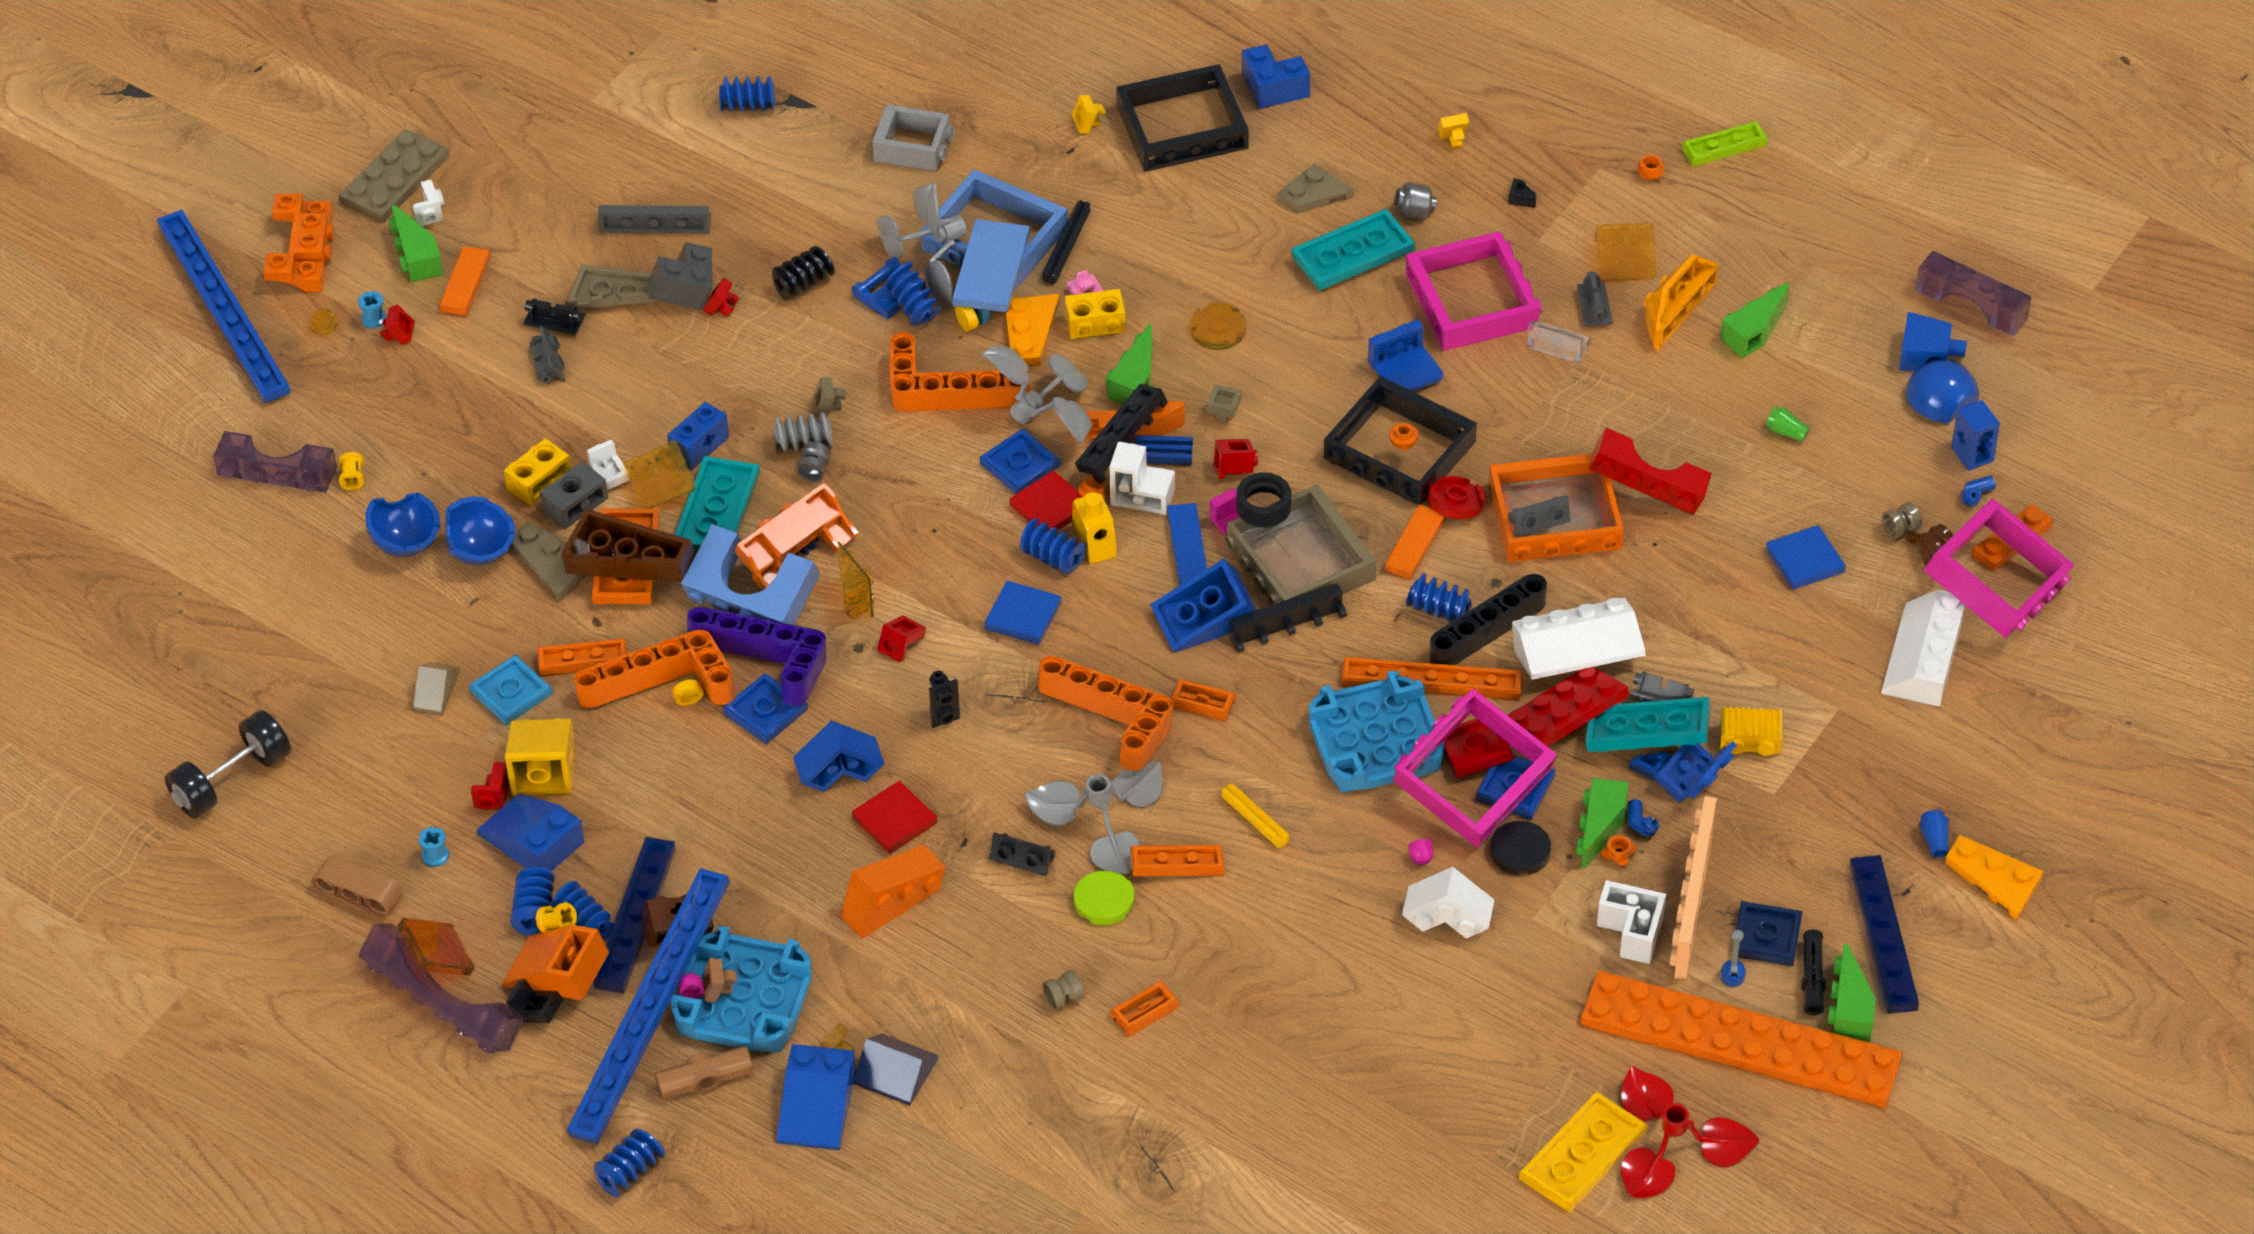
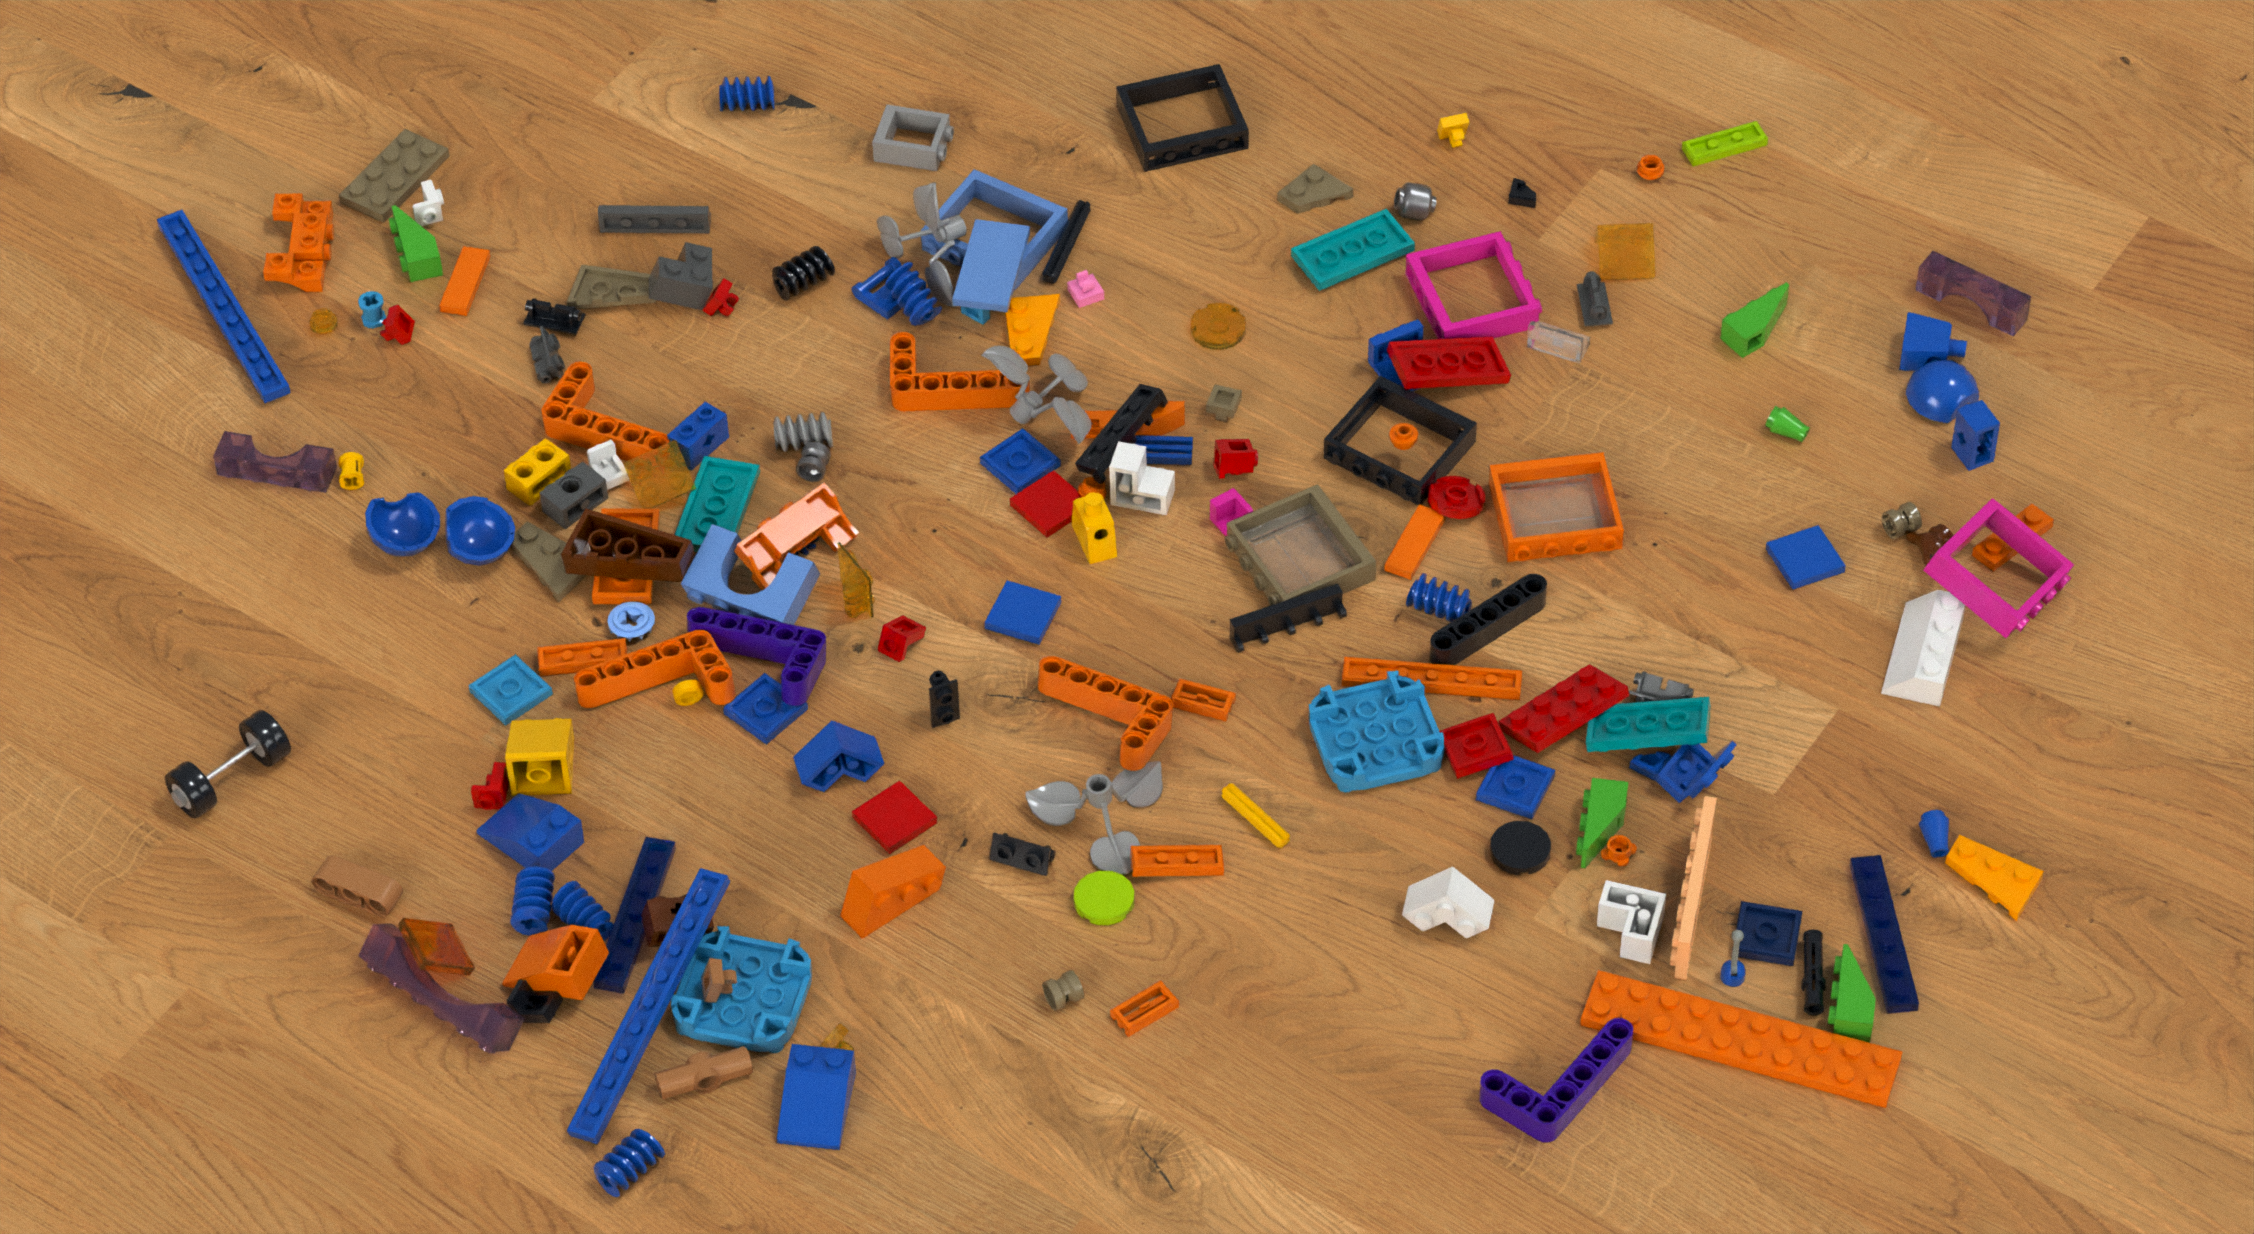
(434, 687): slope -> none
(434, 848): dark azure bush -> none
(555, 917): yellow bush -> none
(570, 422): none -> orange beam
(637, 613): none -> light blue gear
(691, 986): dark pink hinge -> none
(827, 397): dark tan tile -> none
(893, 1068): slope -> none
(967, 318): yellow tile -> none
(1051, 547): blue piece -> none
(1086, 114): yellow tile -> none
(1095, 313): yellow brick -> none
(1133, 368): bright green slope -> none
(1186, 541): blue tile -> none
(1203, 606): blue slope -> none
(1263, 516): black tyre -> none
(1274, 81): blue brick -> none
(1421, 851): dark pink hinge -> none
(1448, 362): none -> red plate
(1505, 727): dark pink window -> none
(1540, 515): dark grey hinge -> none
(1577, 638): white slope -> none
(1577, 1093): none -> dark purple beam
(1582, 1152): yellow tile -> none
(1618, 460): red arch -> none
(1637, 822): blue arm -> none
(1650, 1174): red plant -> none
(1678, 297): light orange wedge -> none
(1751, 730): yellow brick -> none
(1973, 489): blue arm -> none

